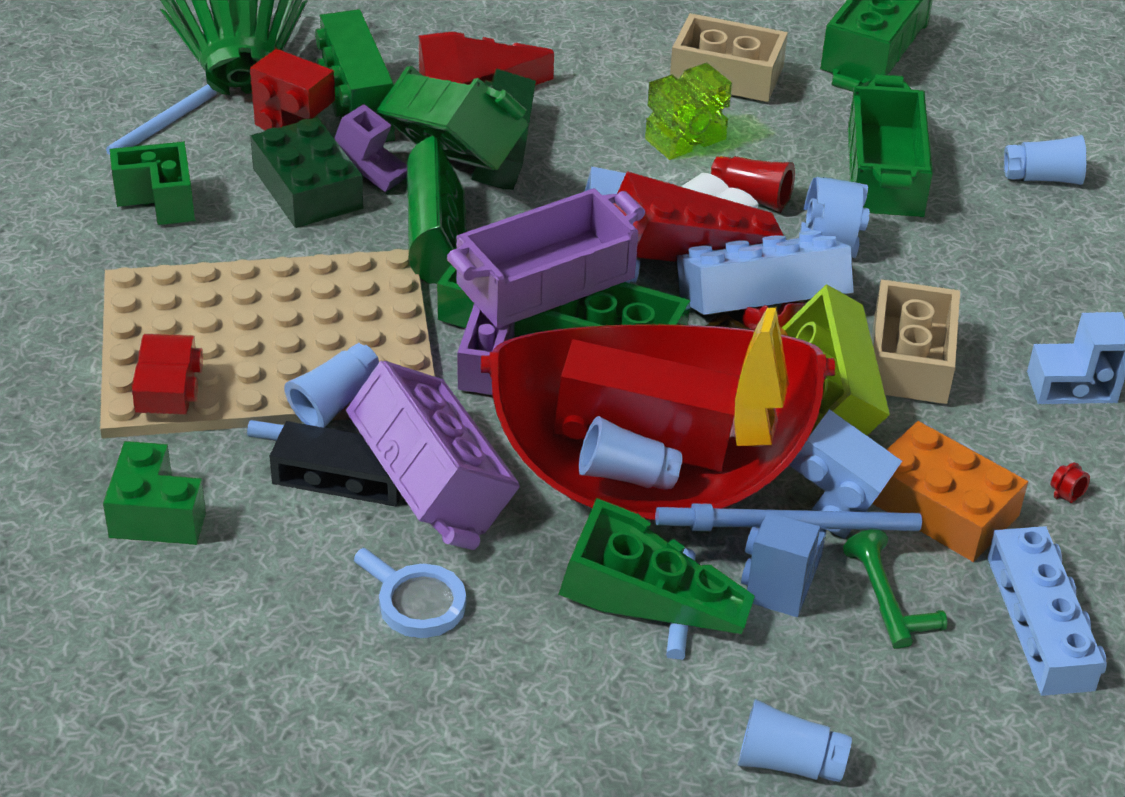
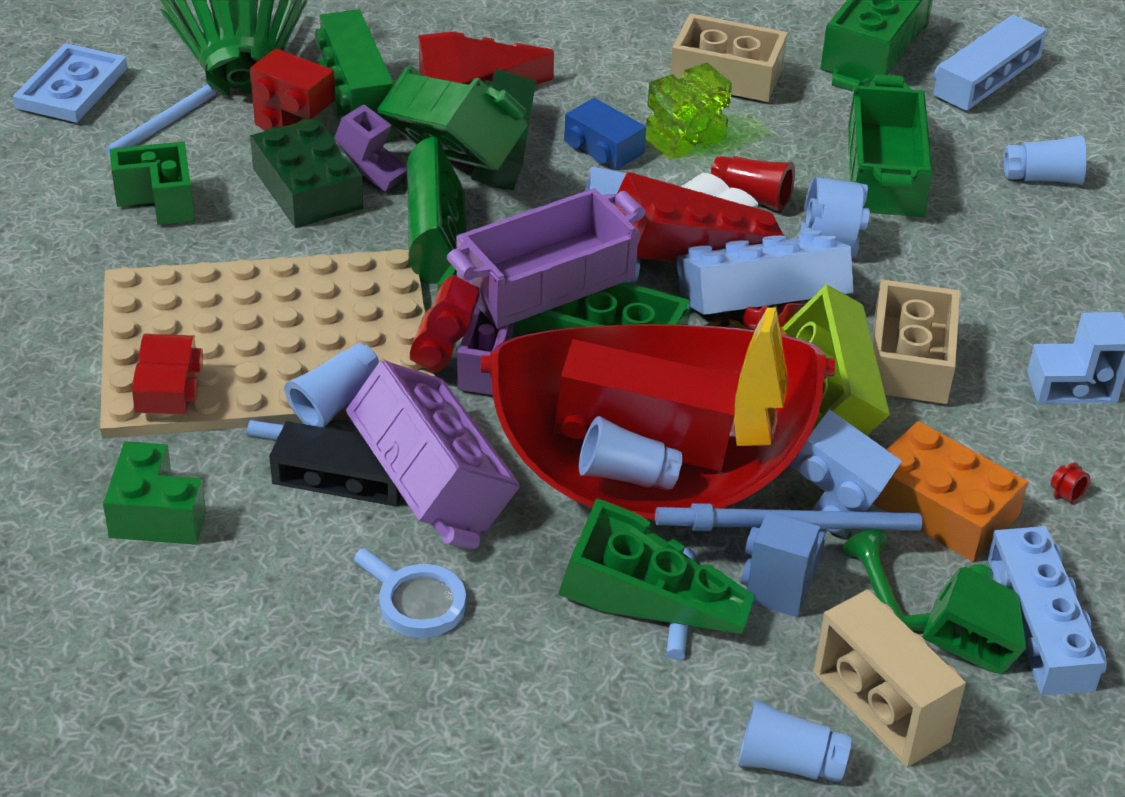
(70, 82): none -> light blue plate
(444, 323): none -> red brick
(604, 134): none -> blue brick
(888, 677): none -> tan brick
(978, 620): none -> green torso
(989, 62): none -> light blue brick

